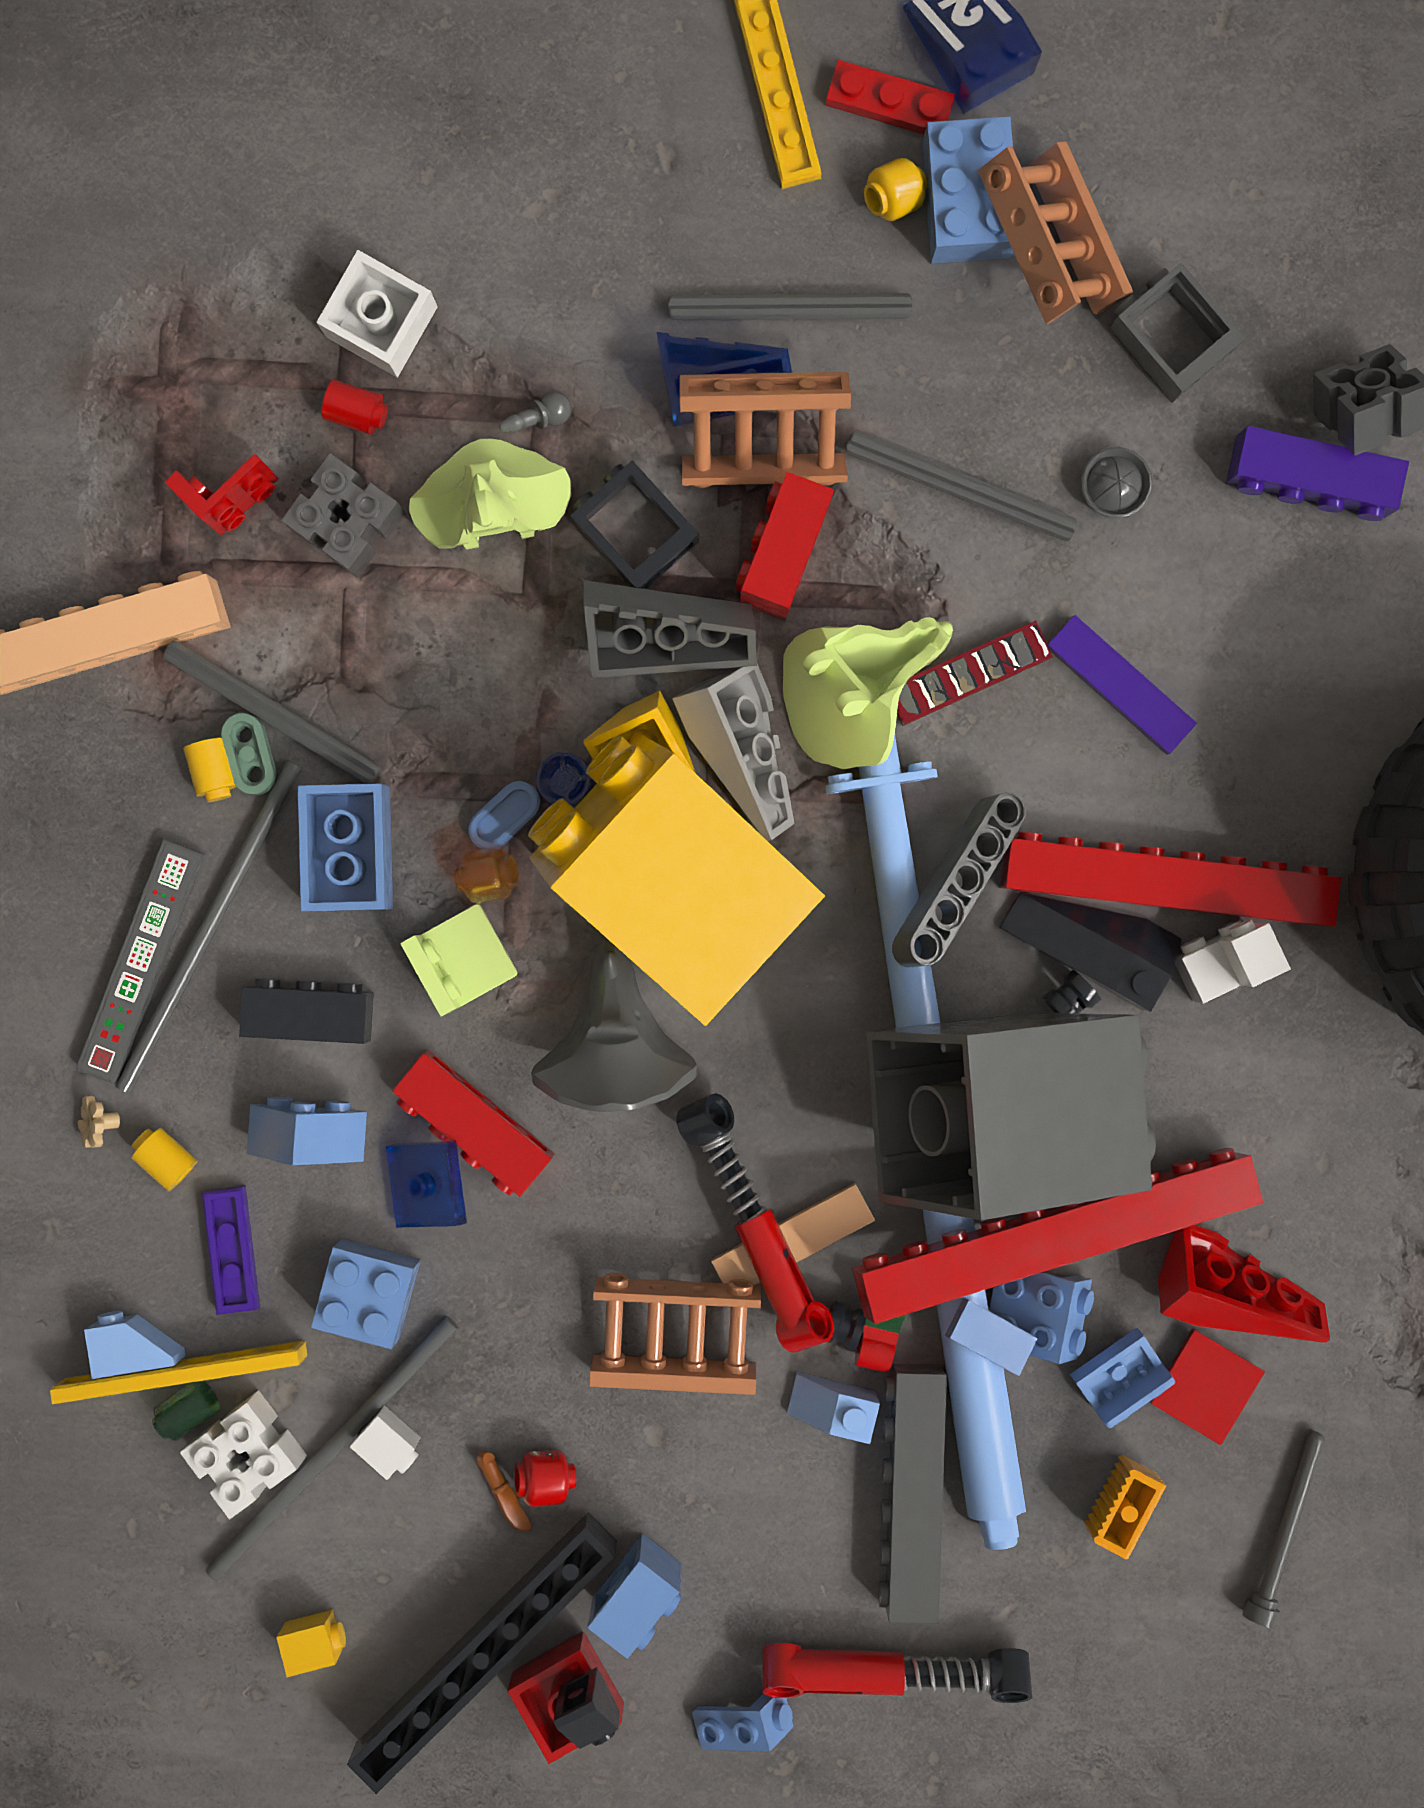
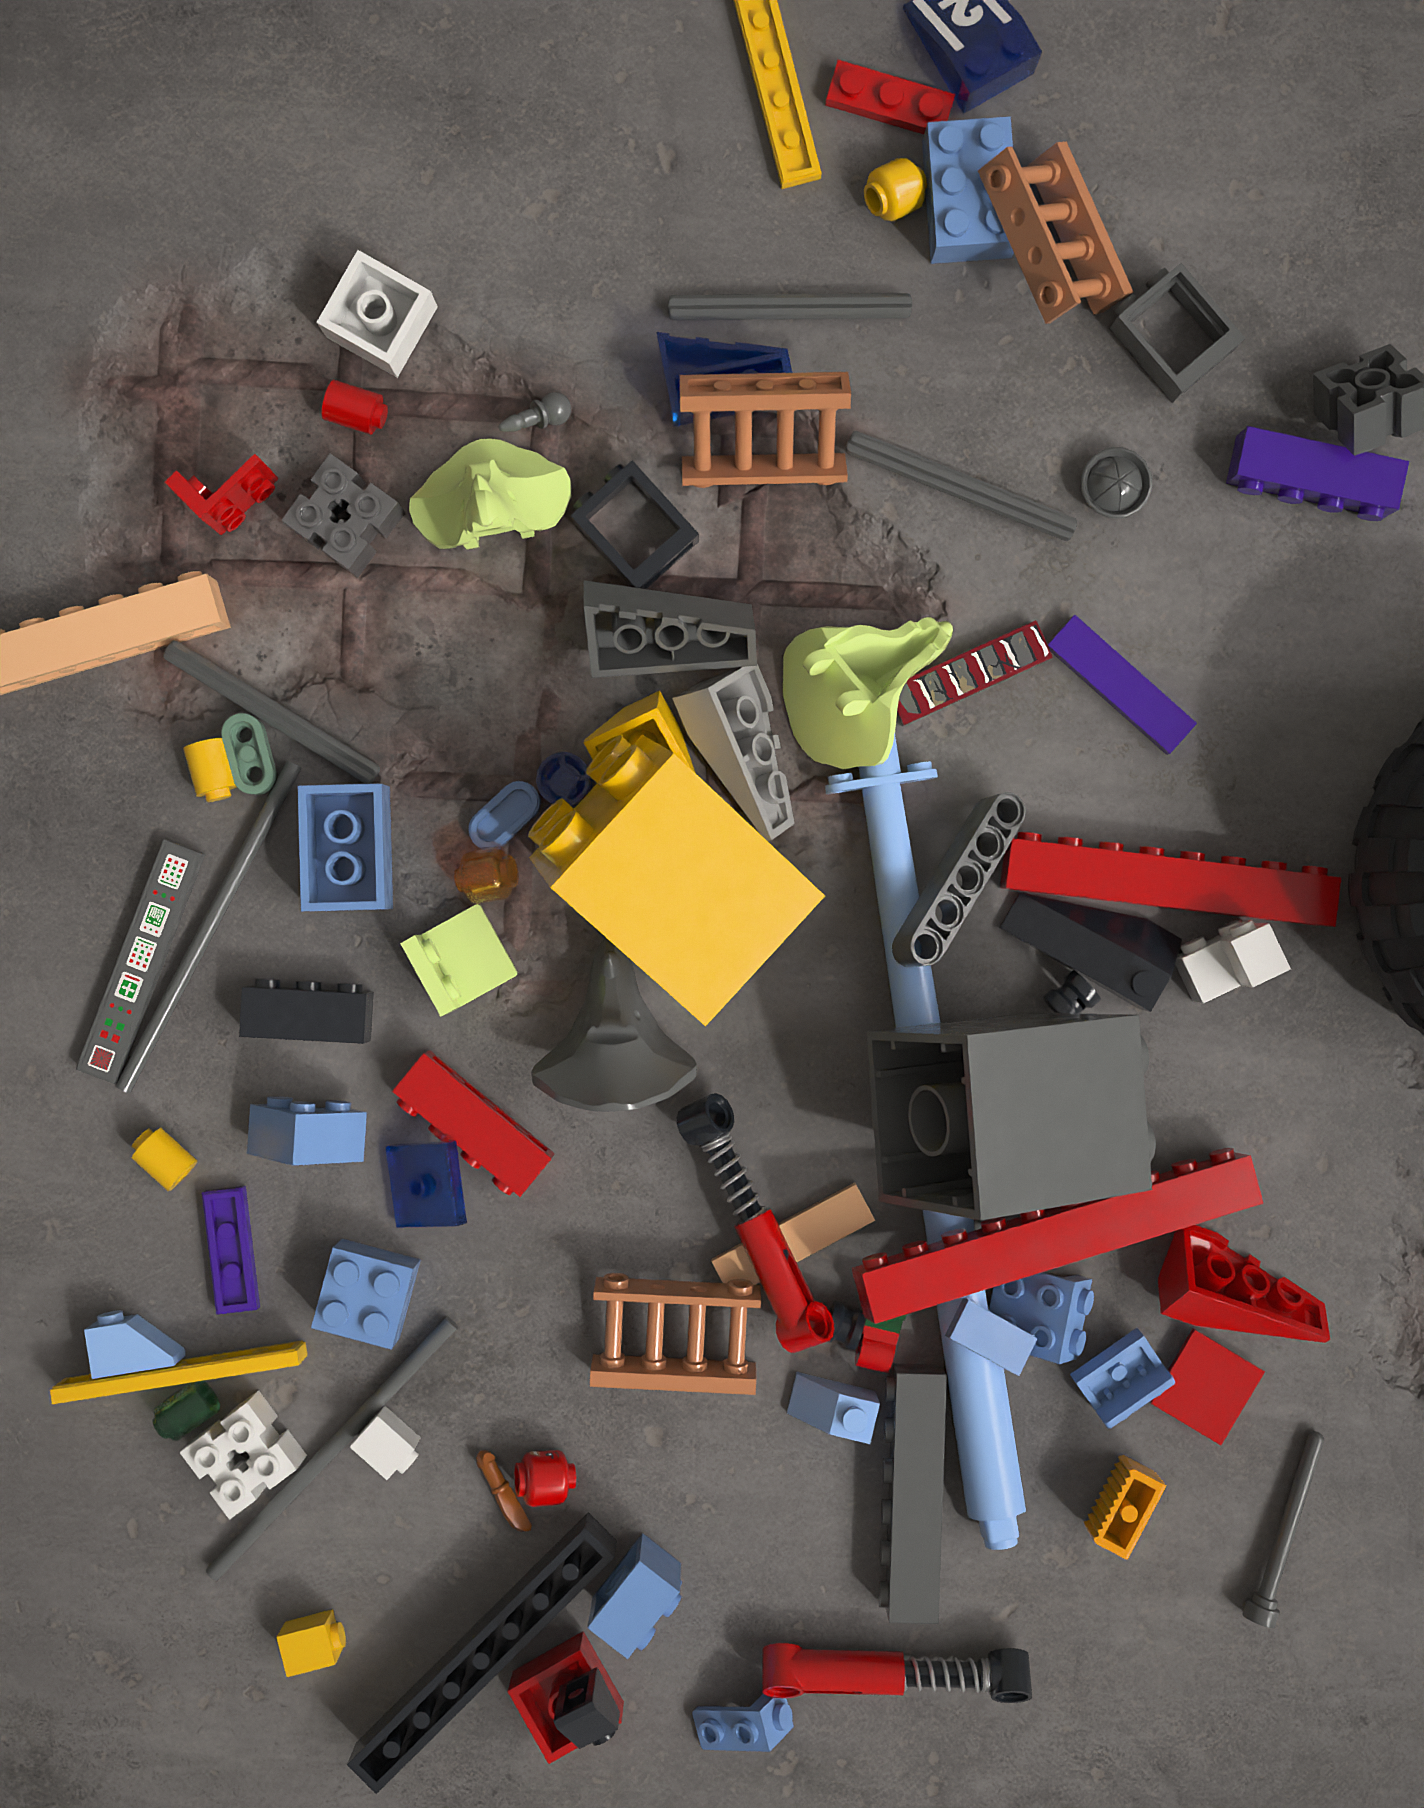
(95, 1122): tan plant -> none
(783, 544): red brick -> none

